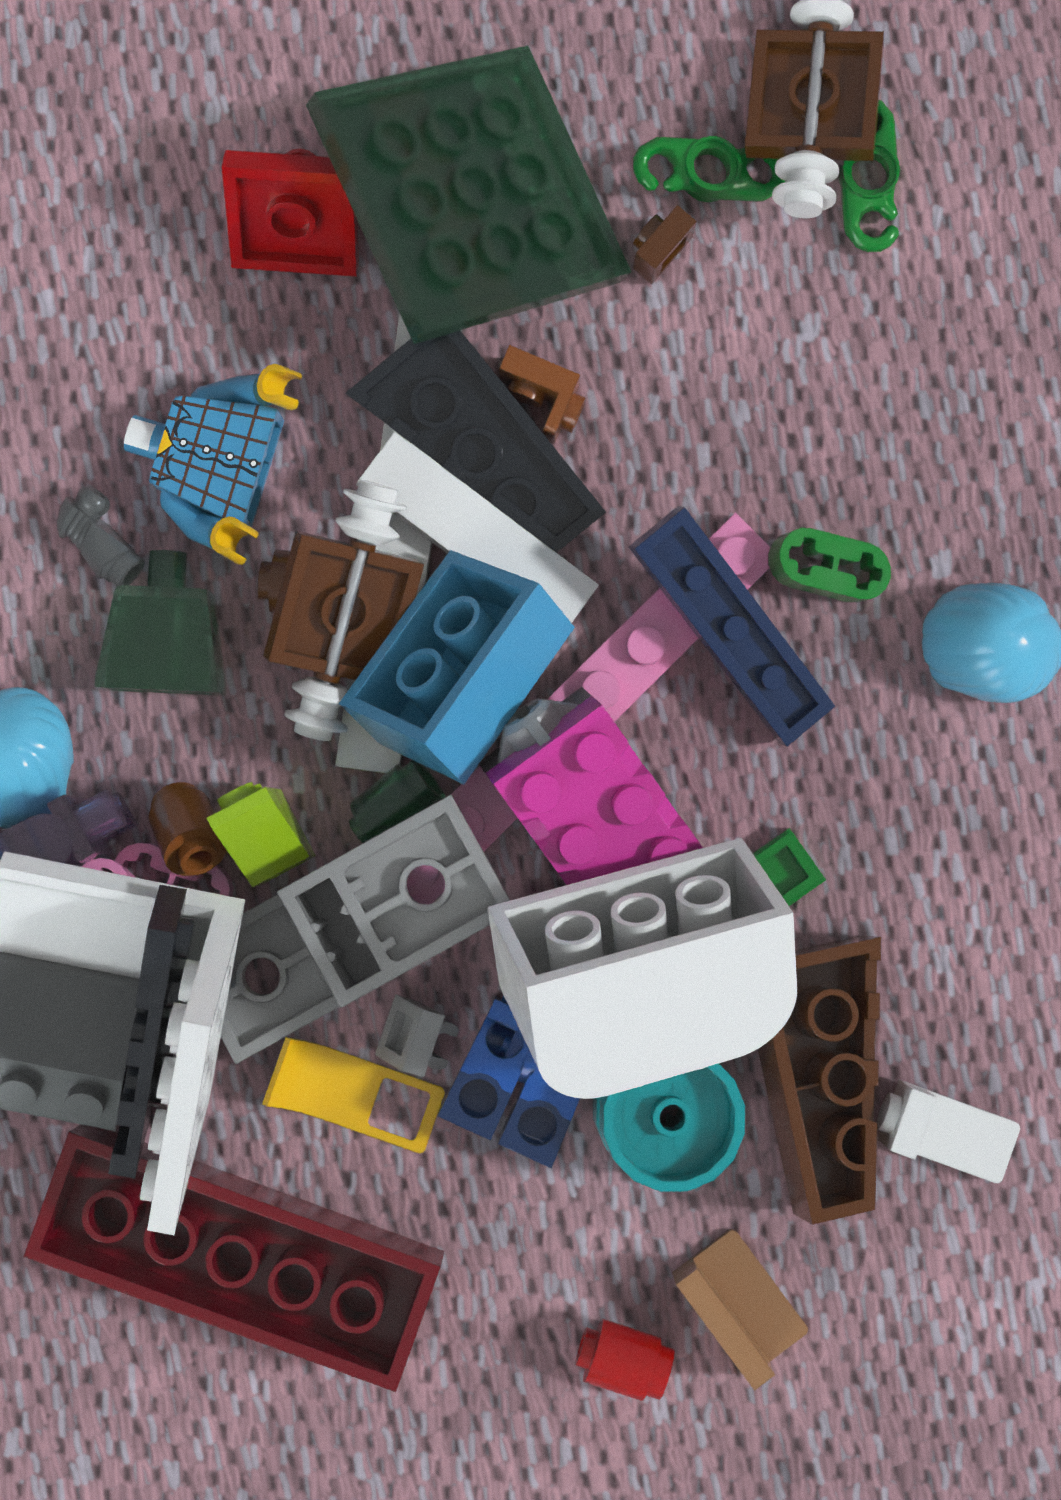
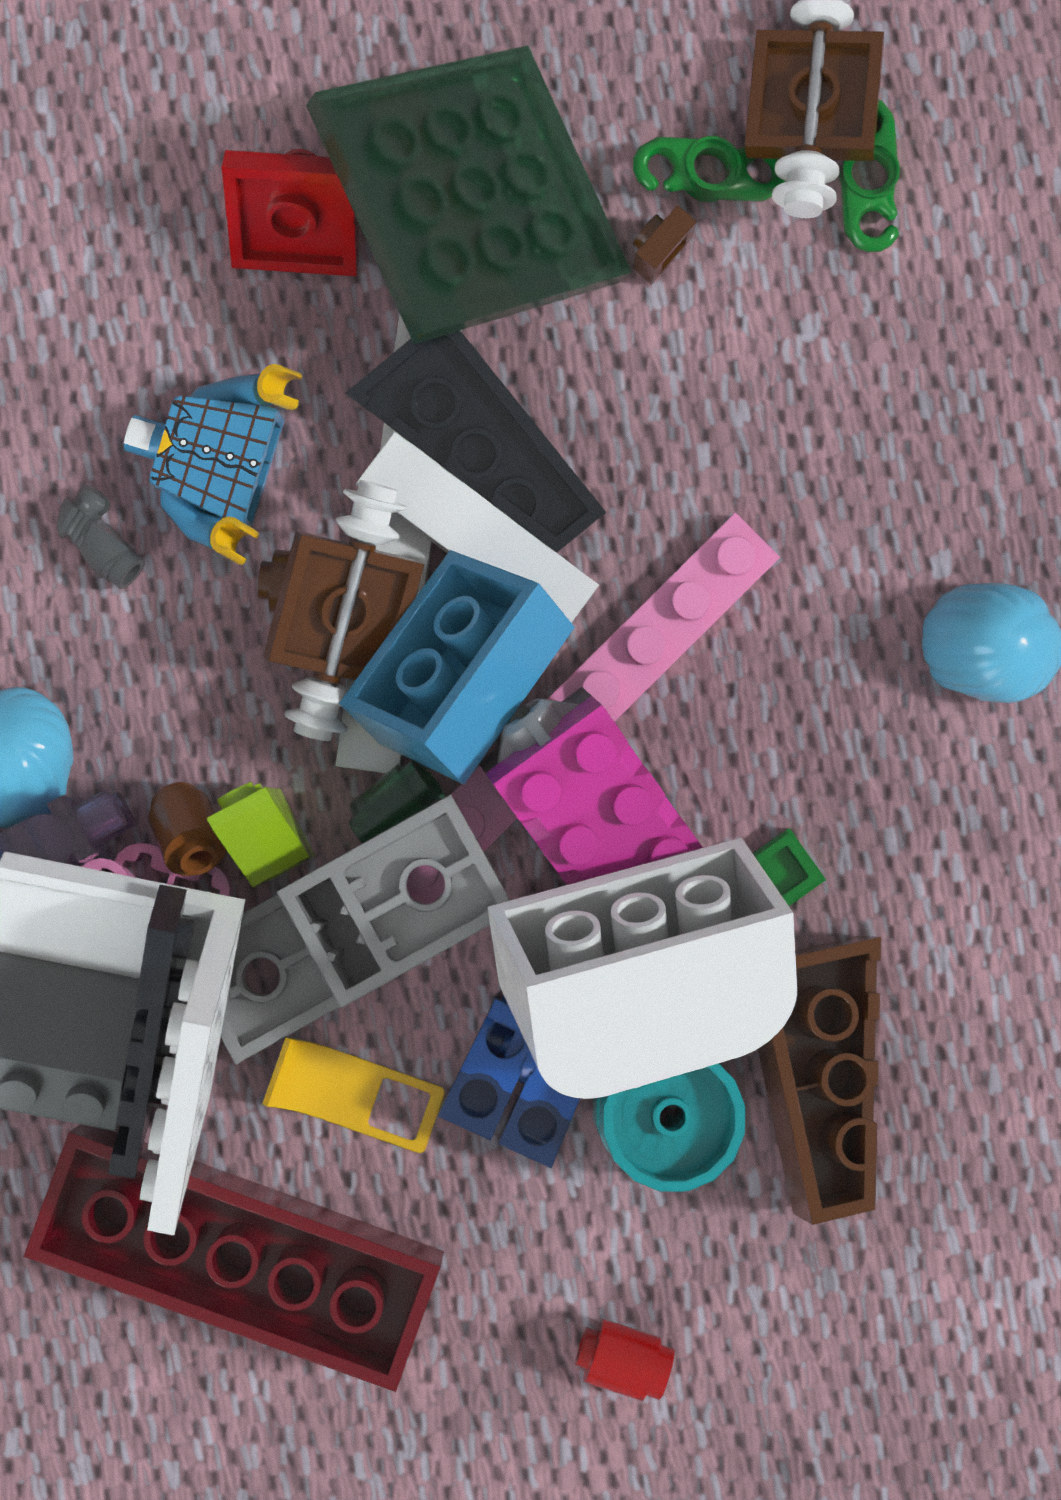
(162, 635): clear green torso -> none
(412, 1035): light grey tile -> none
(536, 380): dark orange bracket -> none
(732, 625): dark blue plate -> none
(740, 1305): medium nougat panel -> none
(833, 551): green beam -> none
(946, 1131): white bracket -> none

